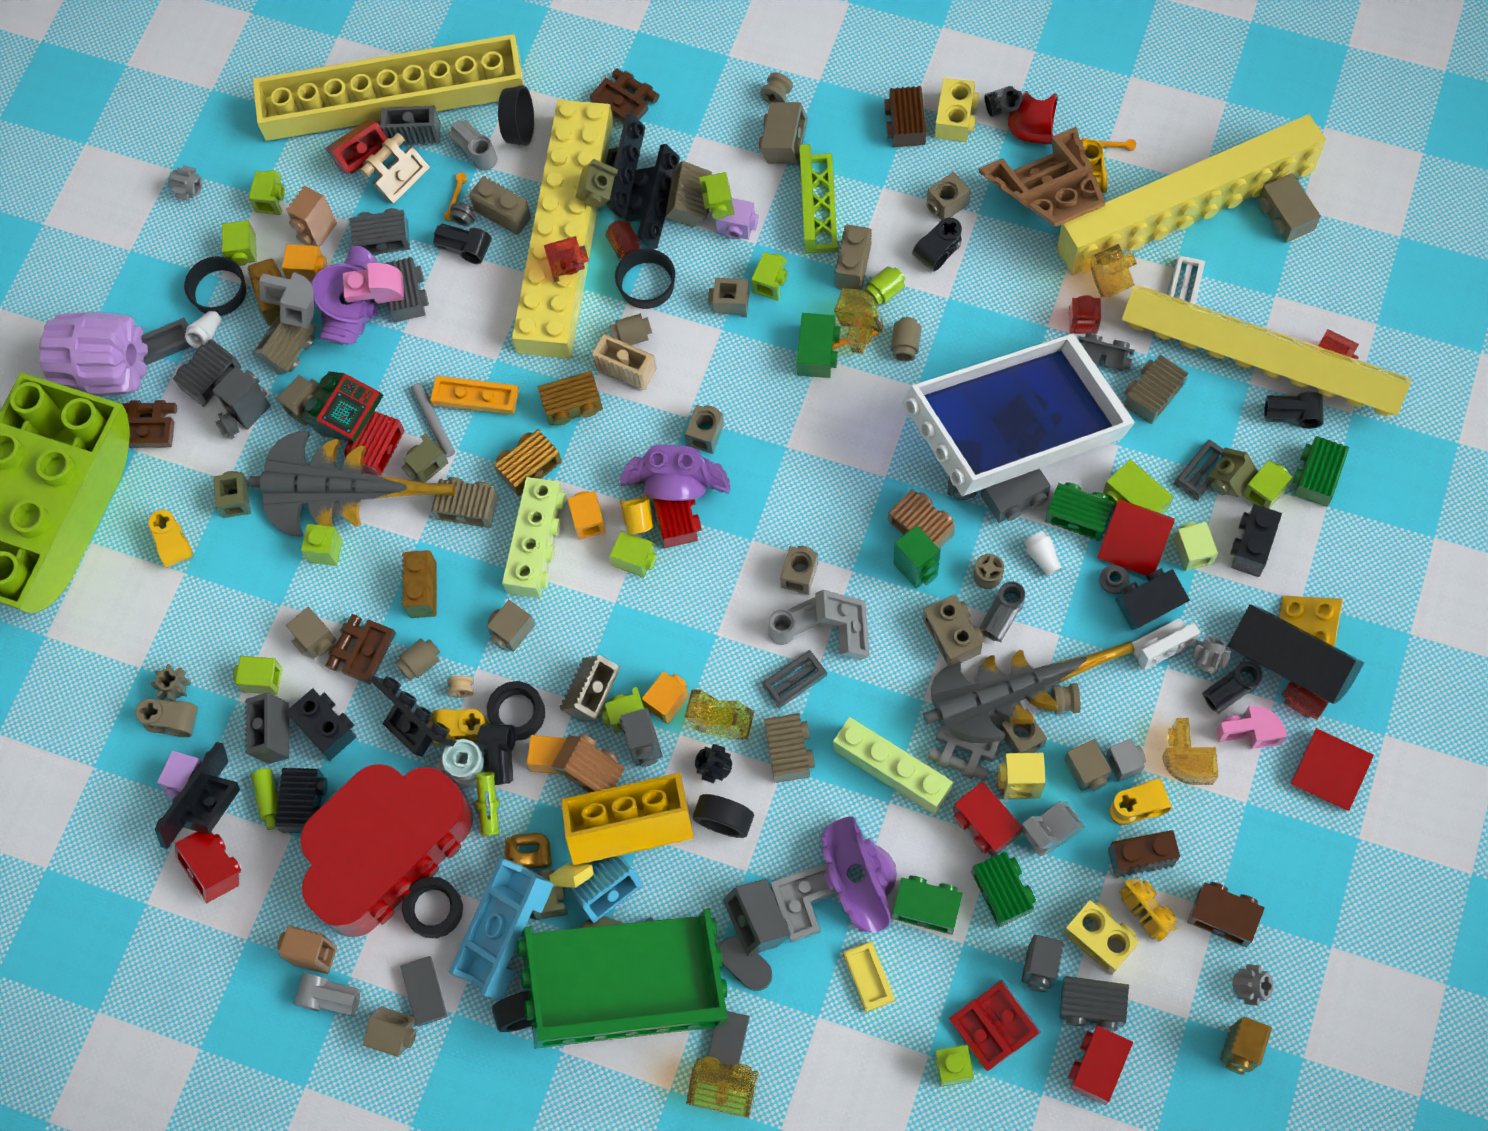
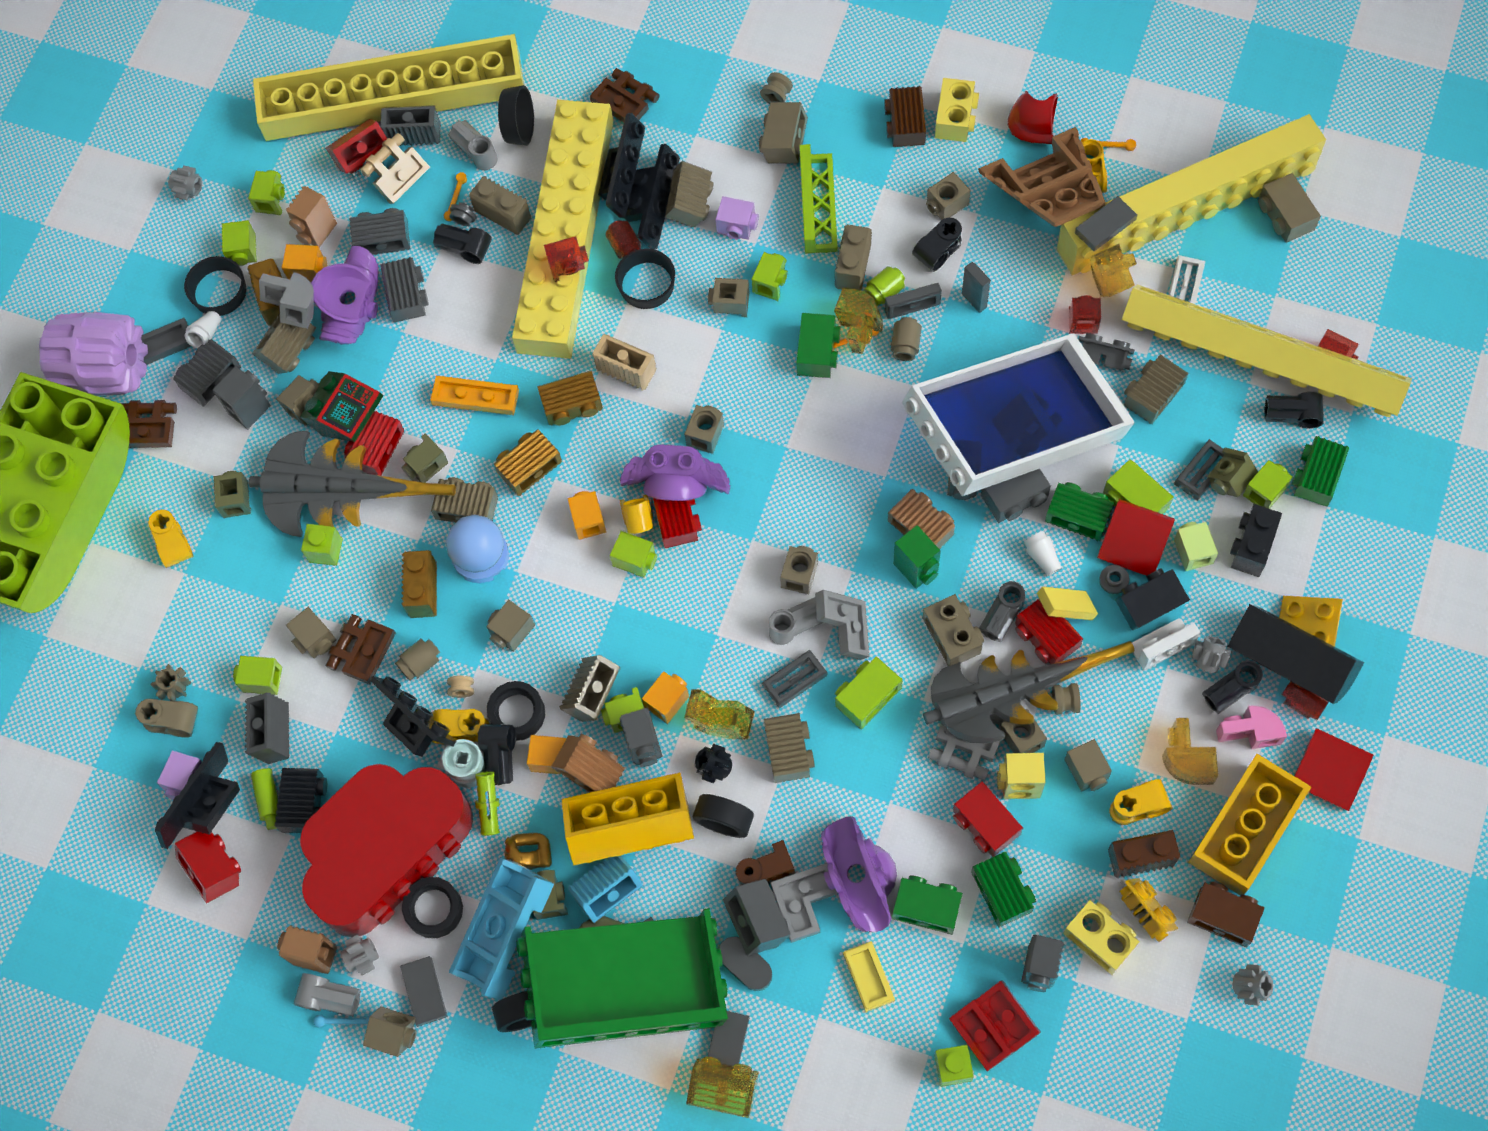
(227, 425): dark grey plate -> none
(320, 1020): none -> medium azure hinge
(321, 724): black brick -> none
(359, 955): none -> light grey gear
(376, 282): bright pink brick -> none
(432, 420): light grey bar -> none
(477, 548): none -> light blue tile
(533, 537): yellowish green brick -> none
(571, 875): light yellow tile -> none
(596, 183): olive brick -> none
(631, 329): dark tan brick -> none
(717, 195): lime brick -> none
(768, 867): none -> reddish brown leg
(867, 692): none -> lime brick
(892, 766): yellowish green brick -> none
(913, 301): none -> dark grey tile
(976, 286): none -> dark grey tile
(990, 565): dark tan wheel -> none
(1002, 100): black piece -> none
(1050, 635): none -> red brick
(1052, 828): light grey brick -> none
(1067, 603): none -> light yellow tile
(1094, 1002): dark grey brick -> none
(1100, 1064): red brick -> none
(1106, 223): none -> dark grey tile
(1126, 759): light grey plate -> none
(1245, 1045): pearl gold brick -> none
(1249, 825): none -> yellow brick

